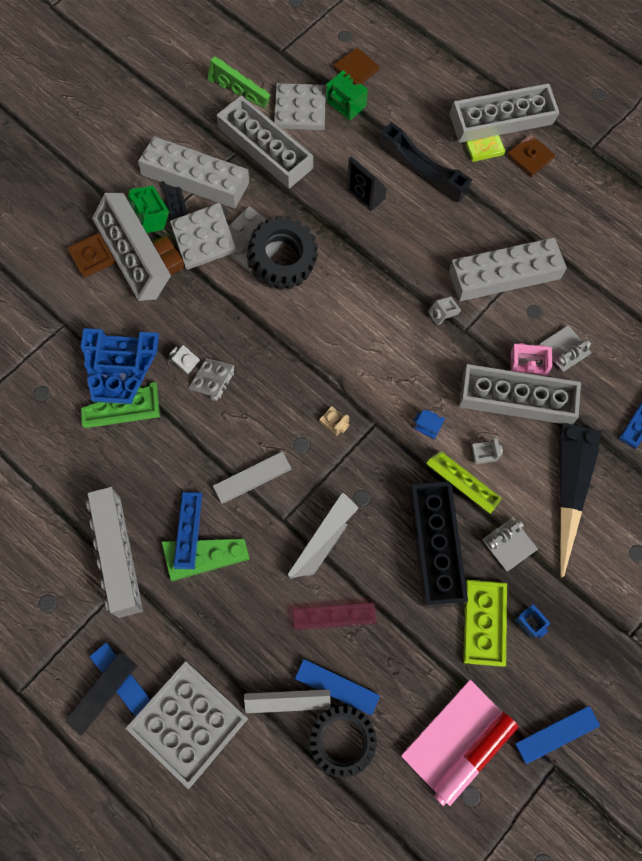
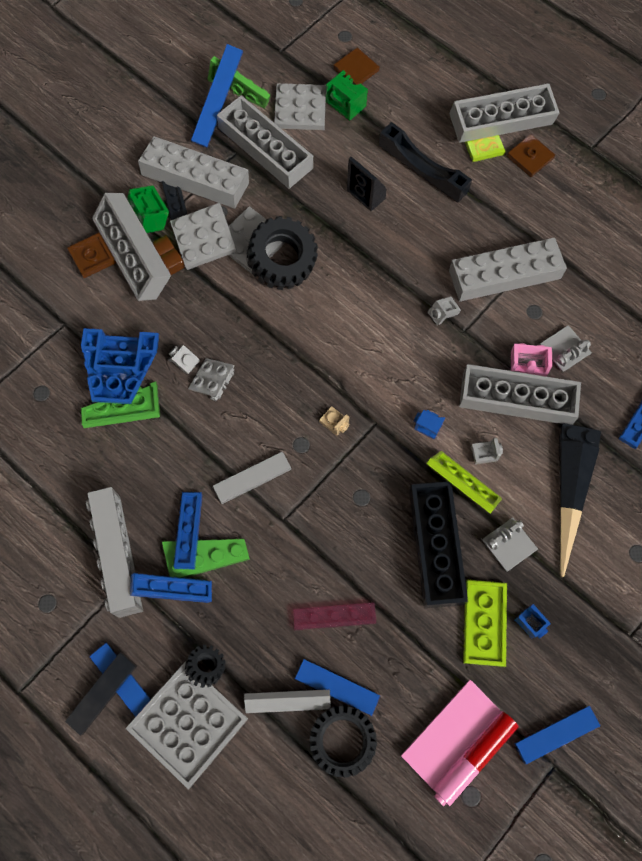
(170, 588): none -> blue tile
(205, 677): none -> black tyre
(217, 95): none -> blue tile
(324, 538): light grey wedge -> none

